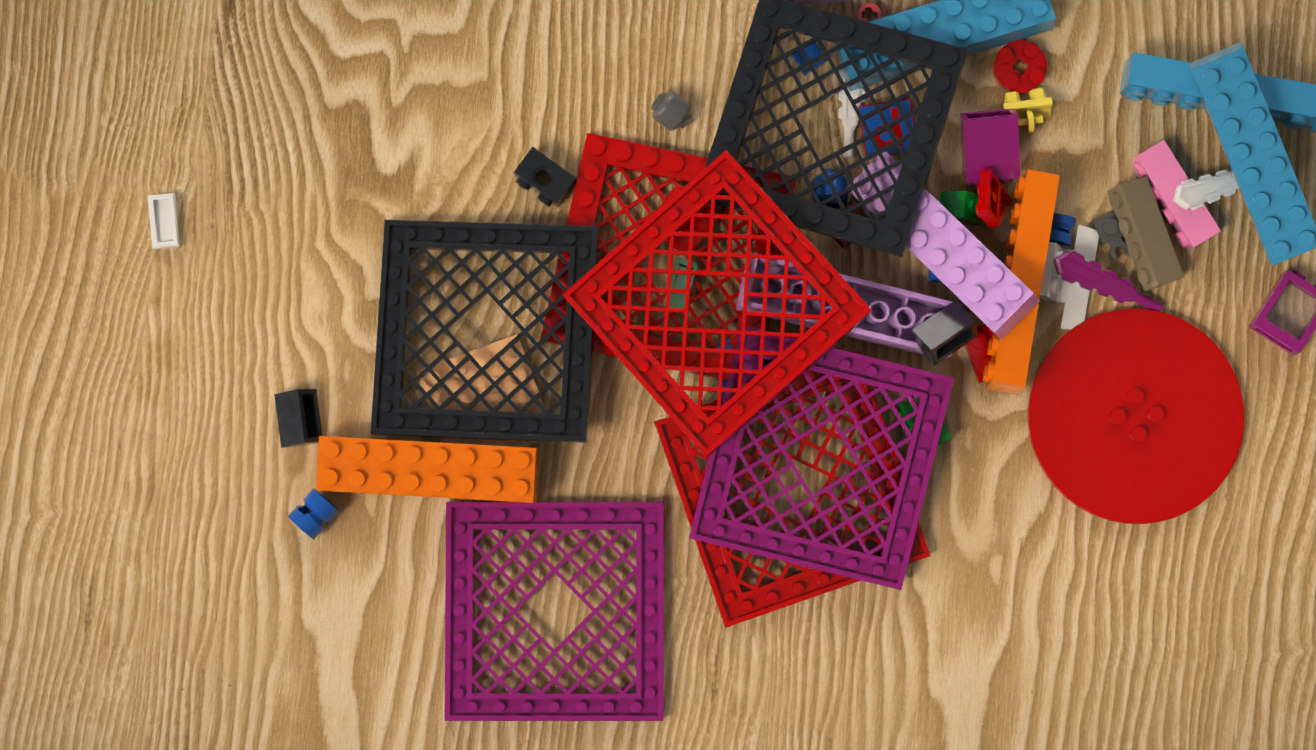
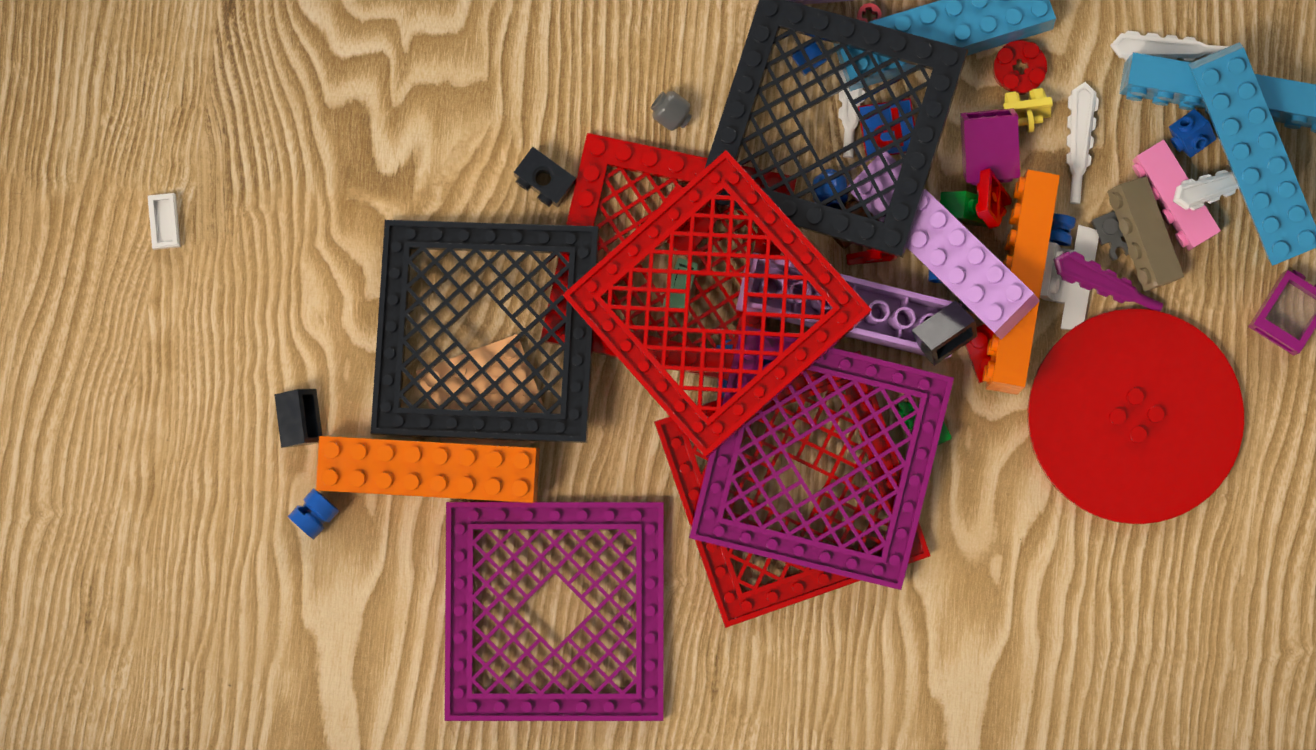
(869, 256): none -> red tile
(1081, 123): none -> white sword
(1167, 47): none -> white sword
(1191, 133): none -> blue brick

